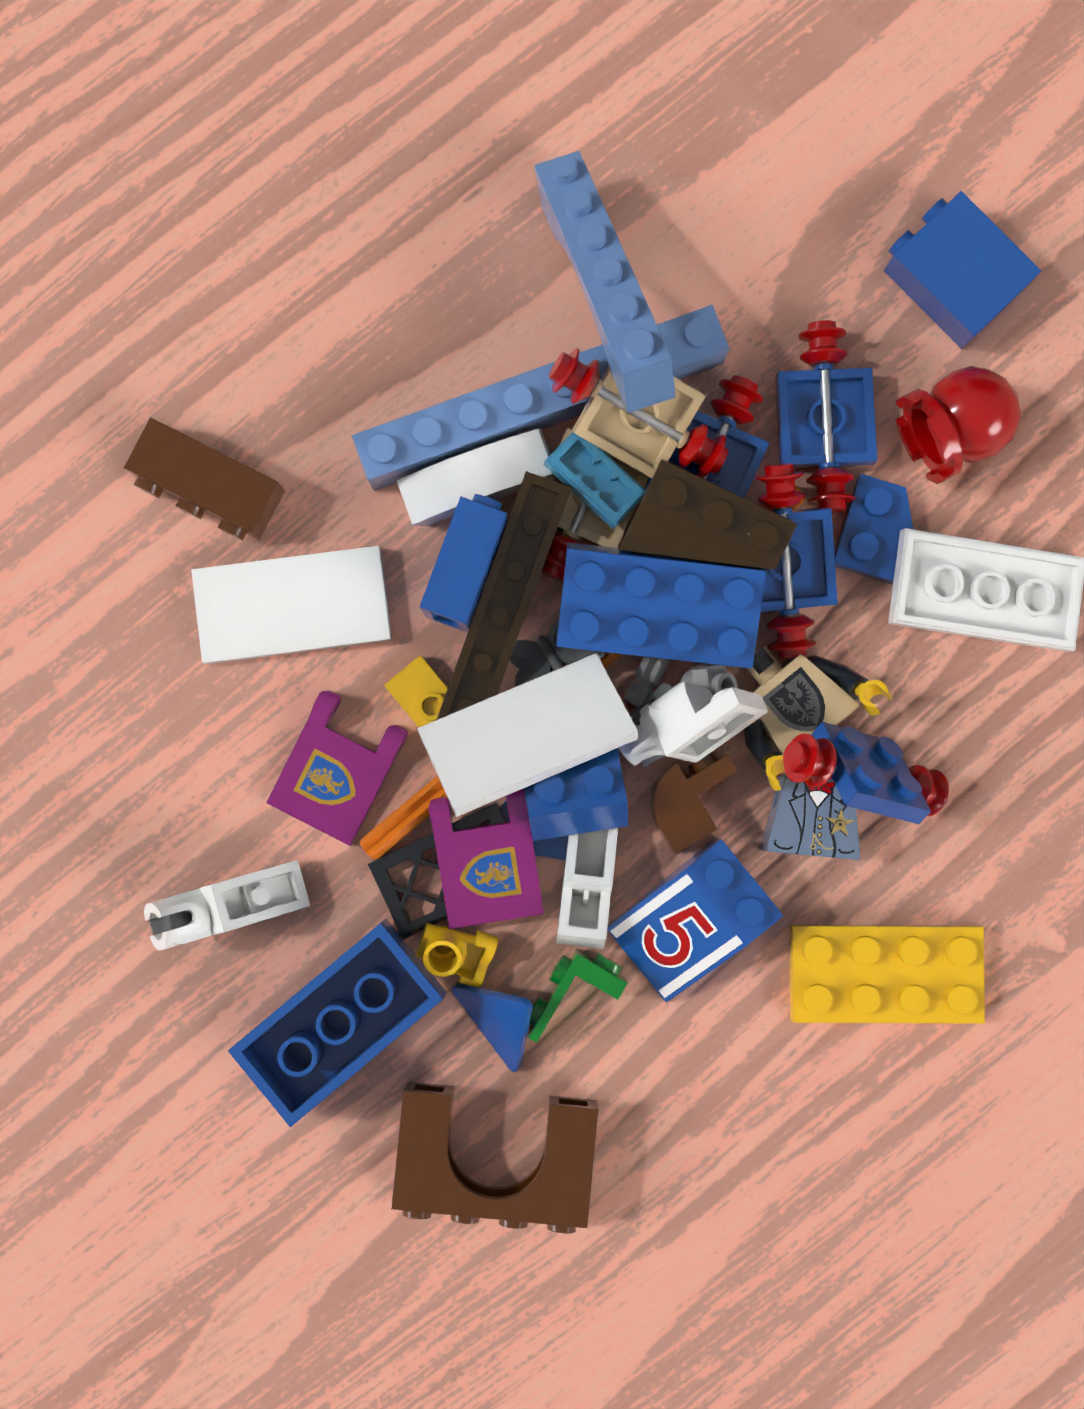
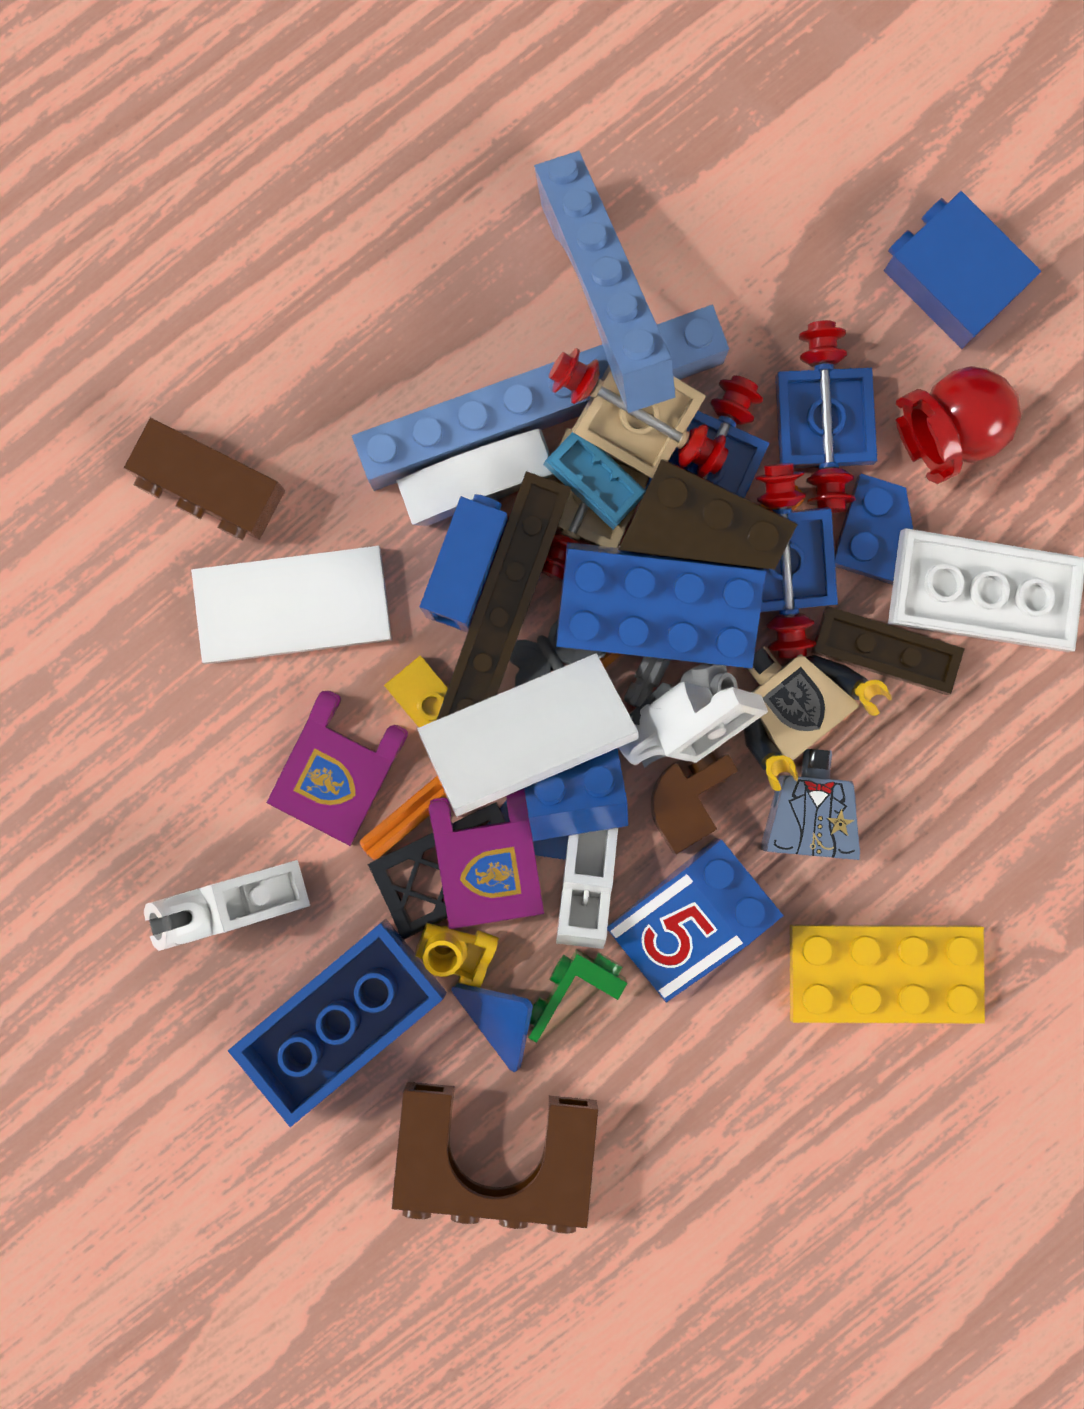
(866, 772): blue plate -> none
(888, 650): none -> dark brown plate

